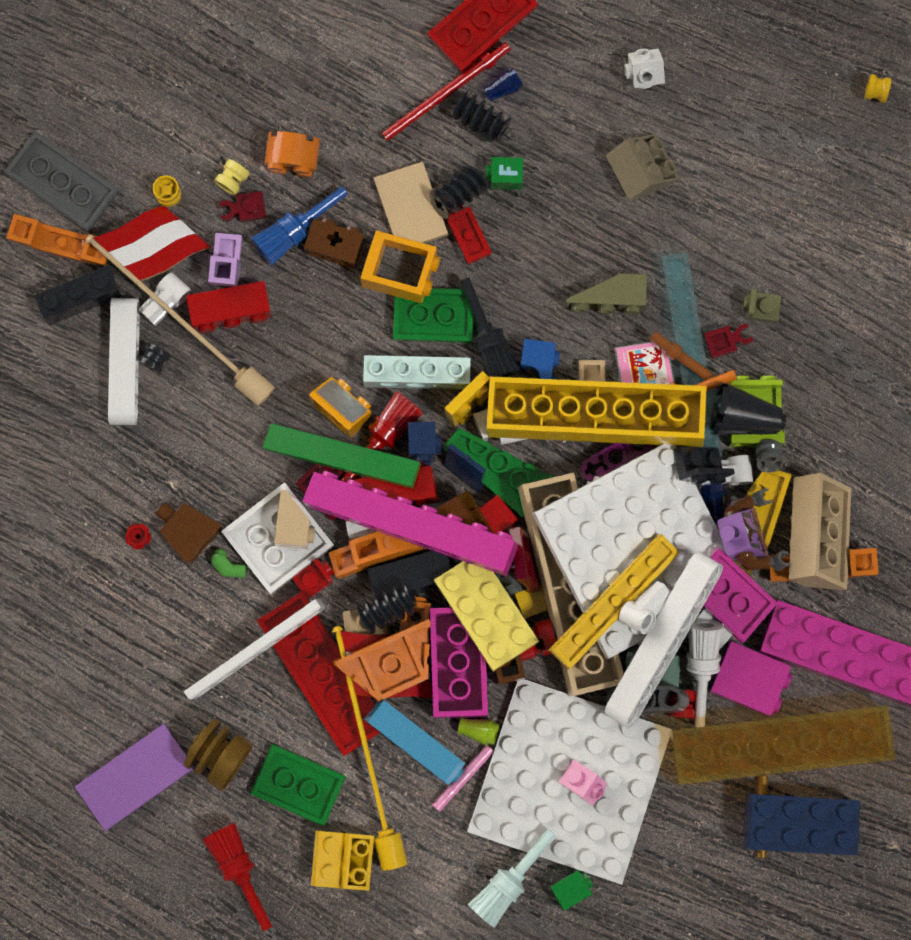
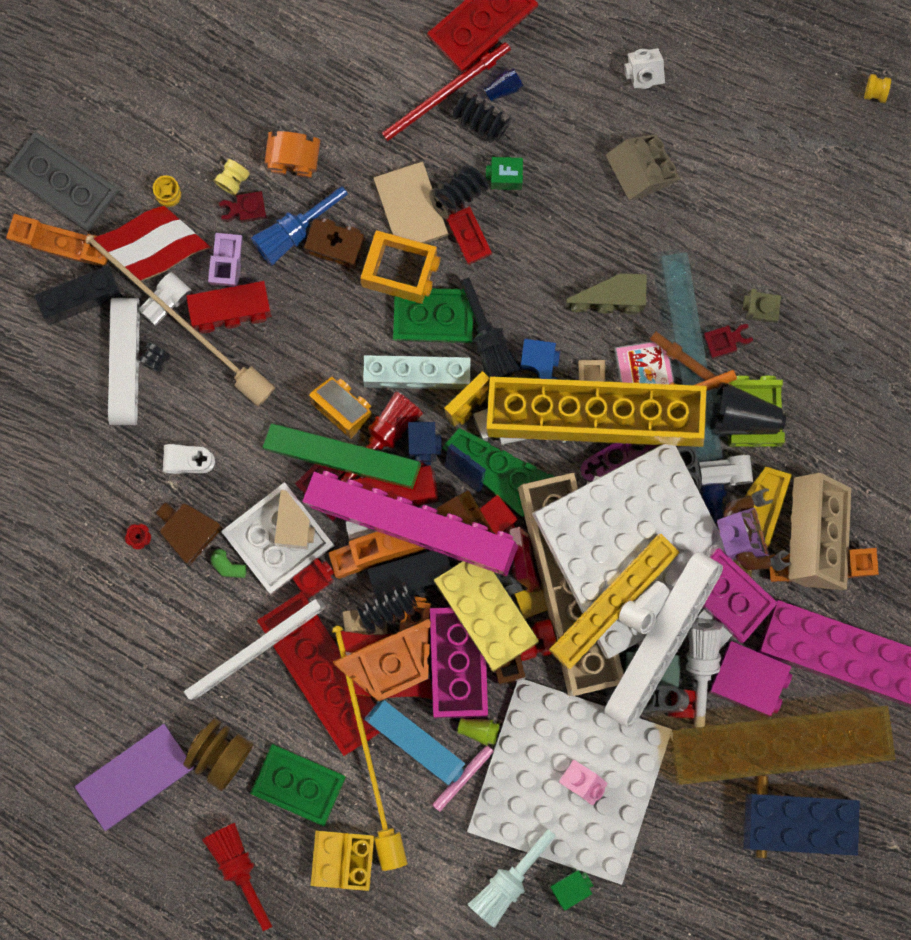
(182, 459): none -> white piece
(701, 465): black bracket -> none
(769, 456): dark grey wheel -> none

